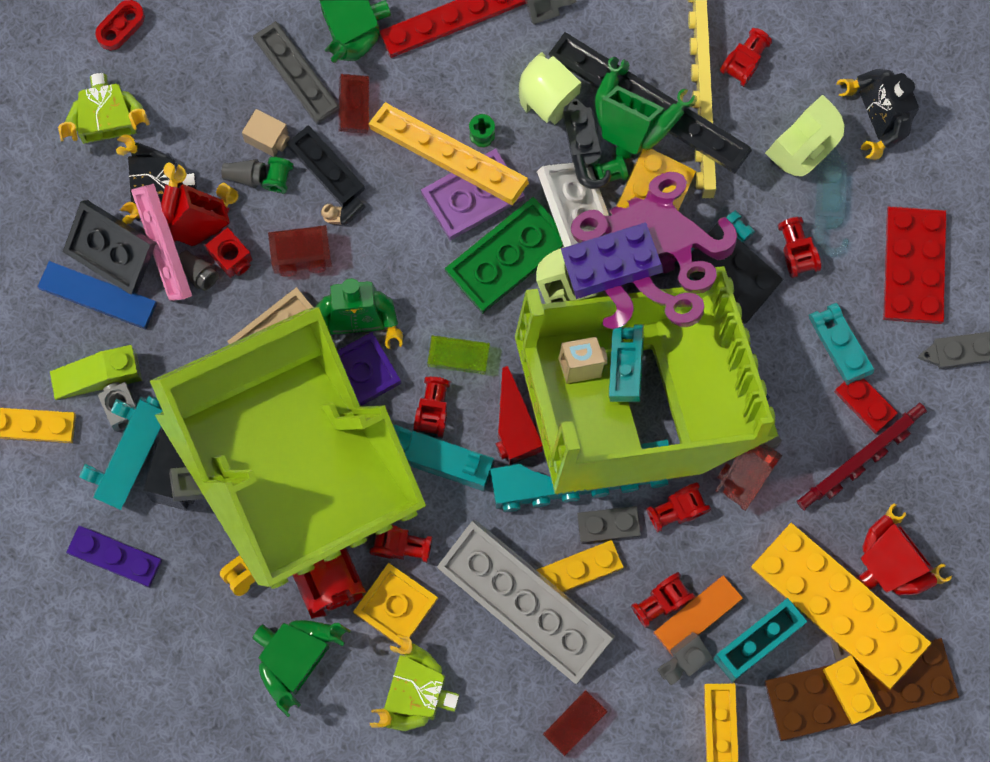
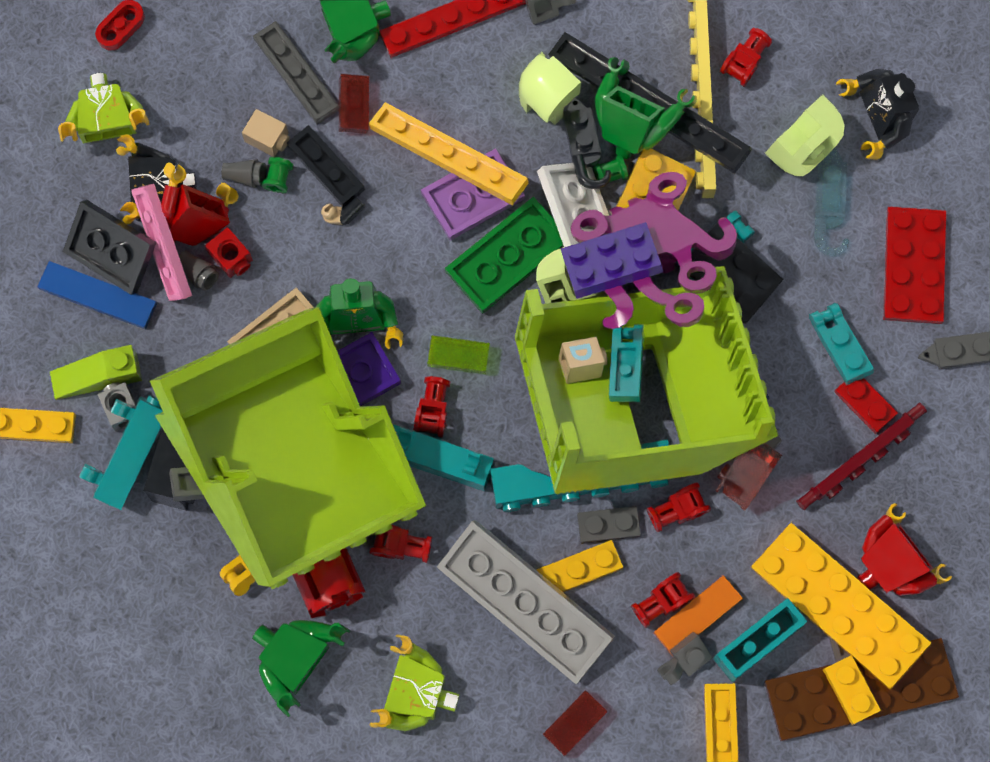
(114, 556): dark purple plate -> none
(300, 250): clear red brick -> none
(395, 604): yellow plate -> none
(482, 121): green bush -> none
(516, 429): red slope -> none
(798, 250): red connector -> none

